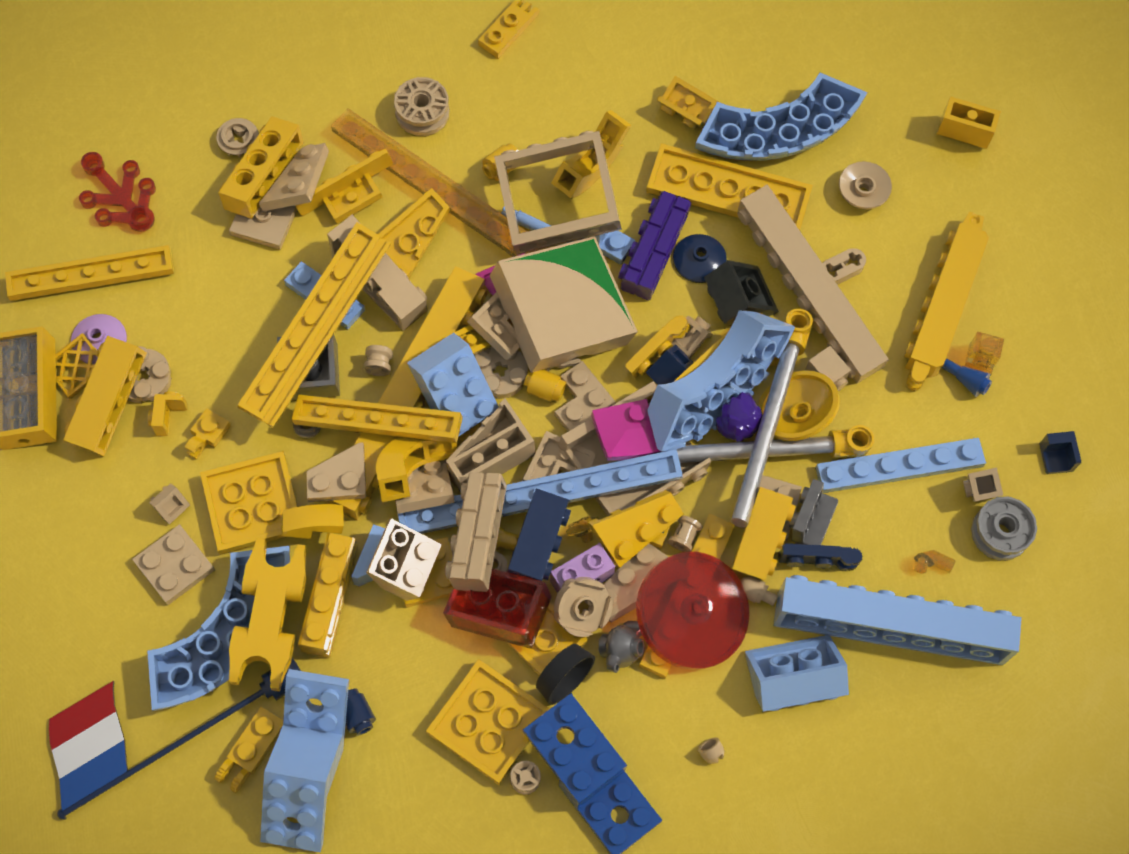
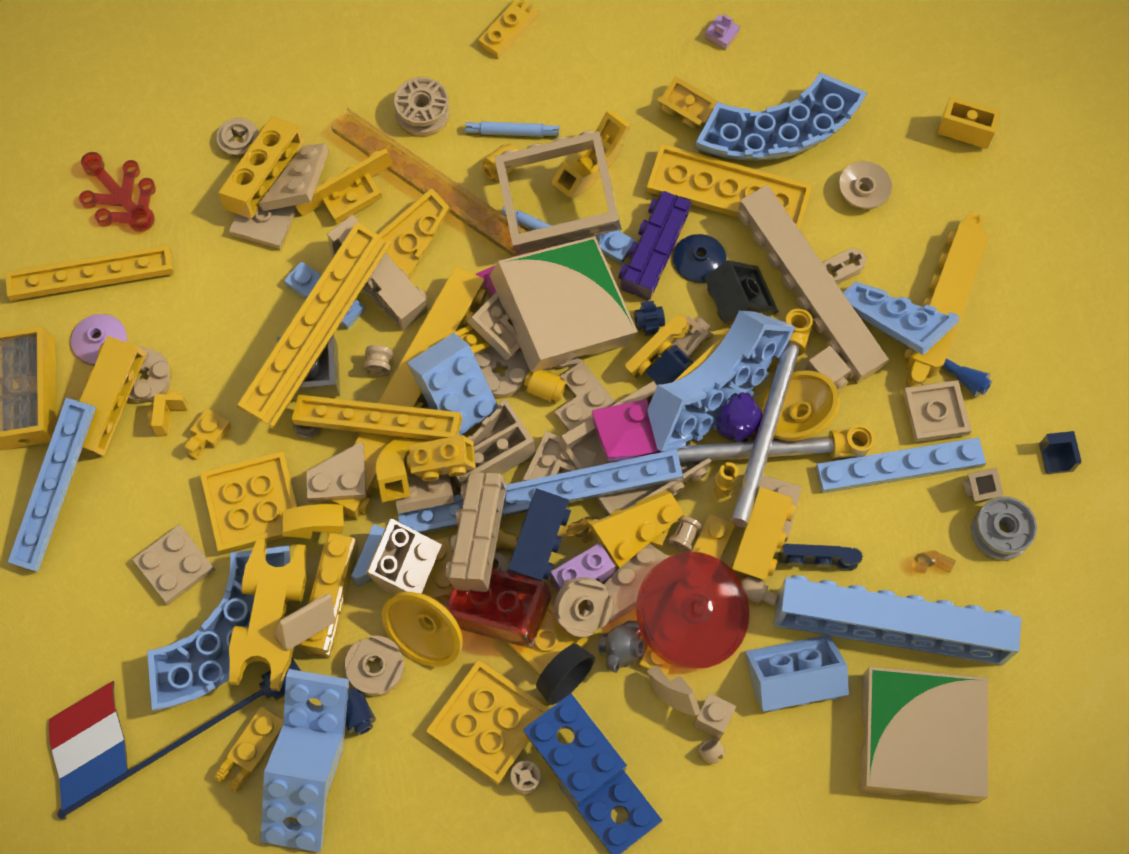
(52, 484): none -> light blue plate
(67, 350): yellow window -> none
(169, 503): tan tile -> none
(305, 622): none -> tan slope
(368, 650): none -> tan plate
(422, 628): none -> yellow dish
(441, 457): none -> yellow brick
(512, 129): none -> light blue piece
(649, 318): none -> dark blue gear
(673, 692): none -> tan slope
(714, 716): none -> tan brick
(722, 31): none -> lavender tile
(725, 480): none -> yellow pin
(815, 515): flat silver bracket -> none
(898, 317): none -> light blue wing
(924, 734): none -> tan tile
(936, 411): none -> tan plate
(984, 352): clear yellow brick -> none

